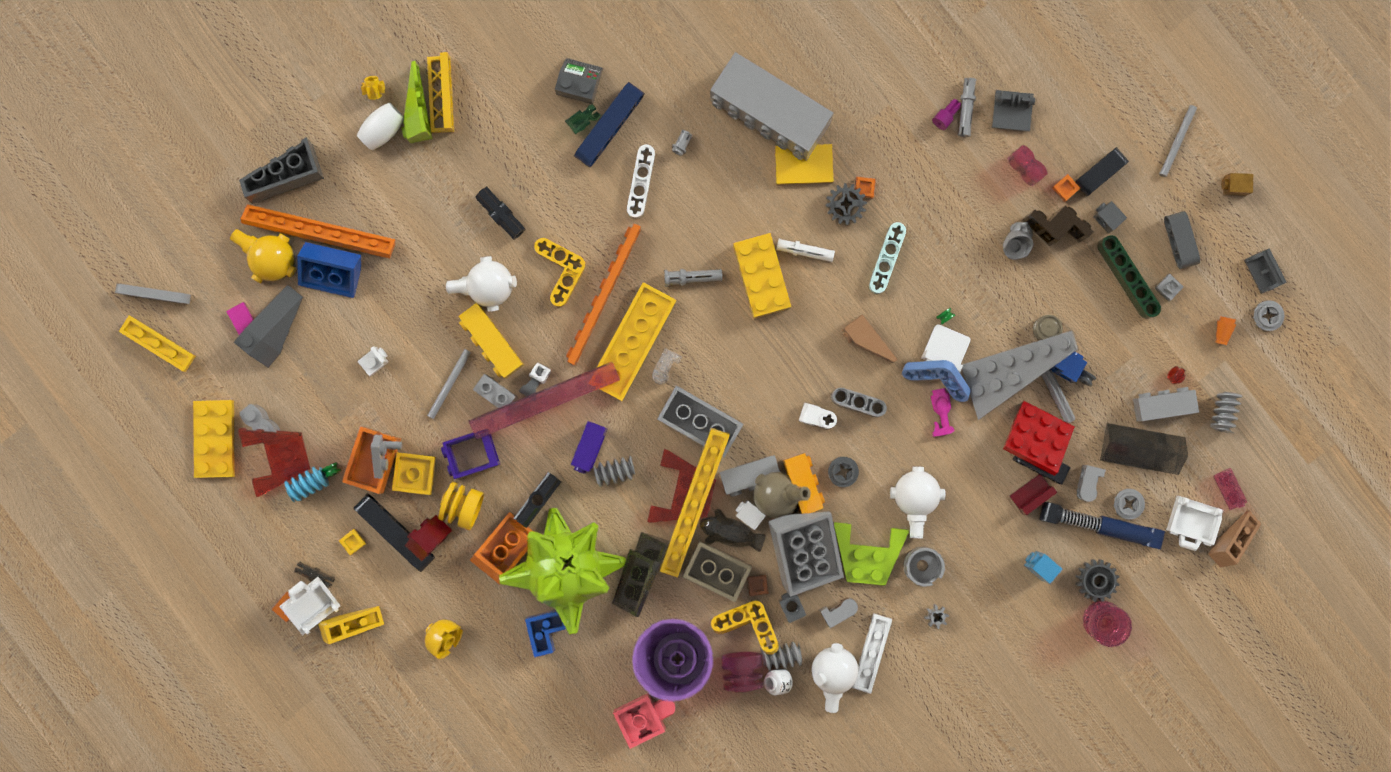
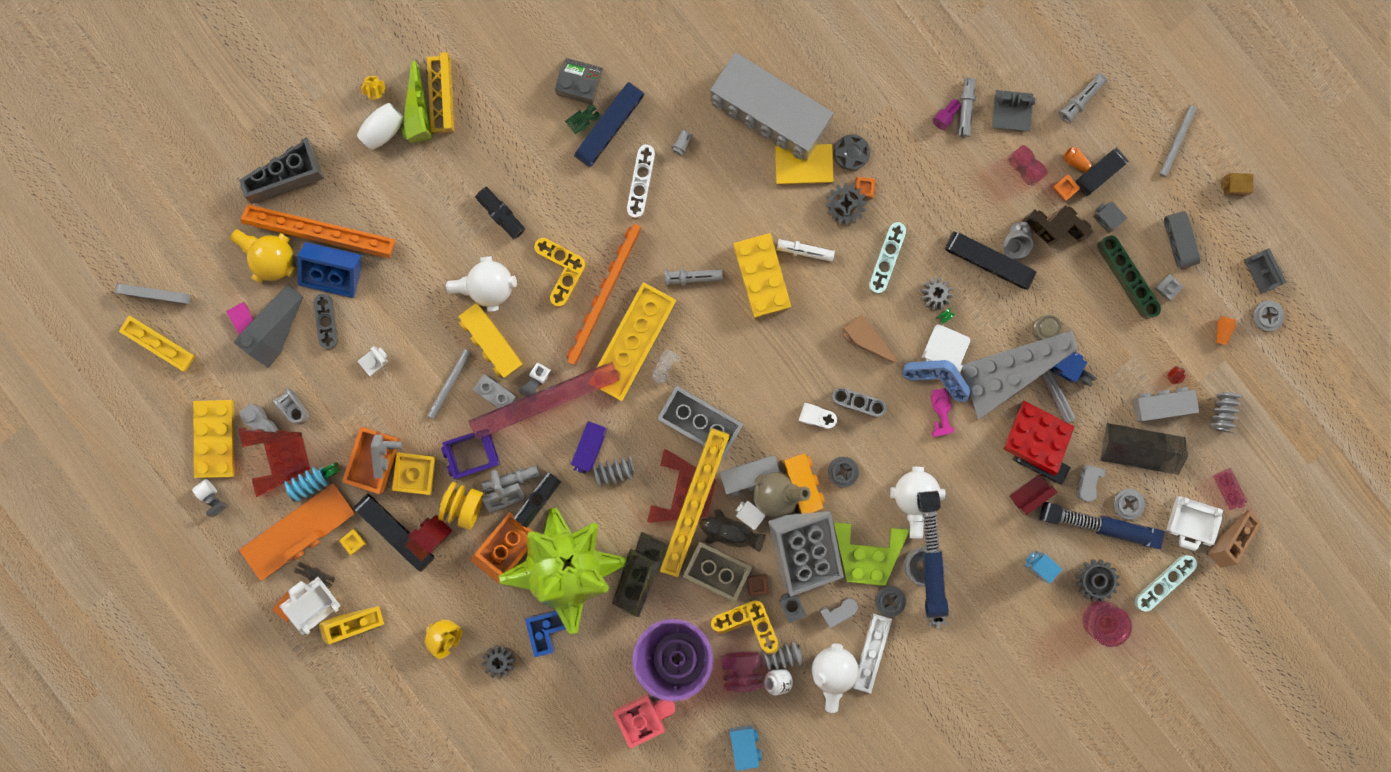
(205, 492): none -> leg
(289, 404): none -> light grey piece
(297, 532): none -> orange bracket
(328, 307): none -> dark grey beam
(502, 496): none -> light grey plate
(503, 668): none -> dark grey gear
(513, 478): none -> light grey pin
(744, 747): none -> dark azure brick
(852, 152): none -> dark grey wheel
(900, 601): none -> dark grey gear
(930, 288): none -> light grey gear
(935, 602): none -> piece
(990, 260): none -> black beam
(1076, 159): none -> orange cone
(1077, 103): none -> light grey pin
(1164, 581): none -> light aqua beam

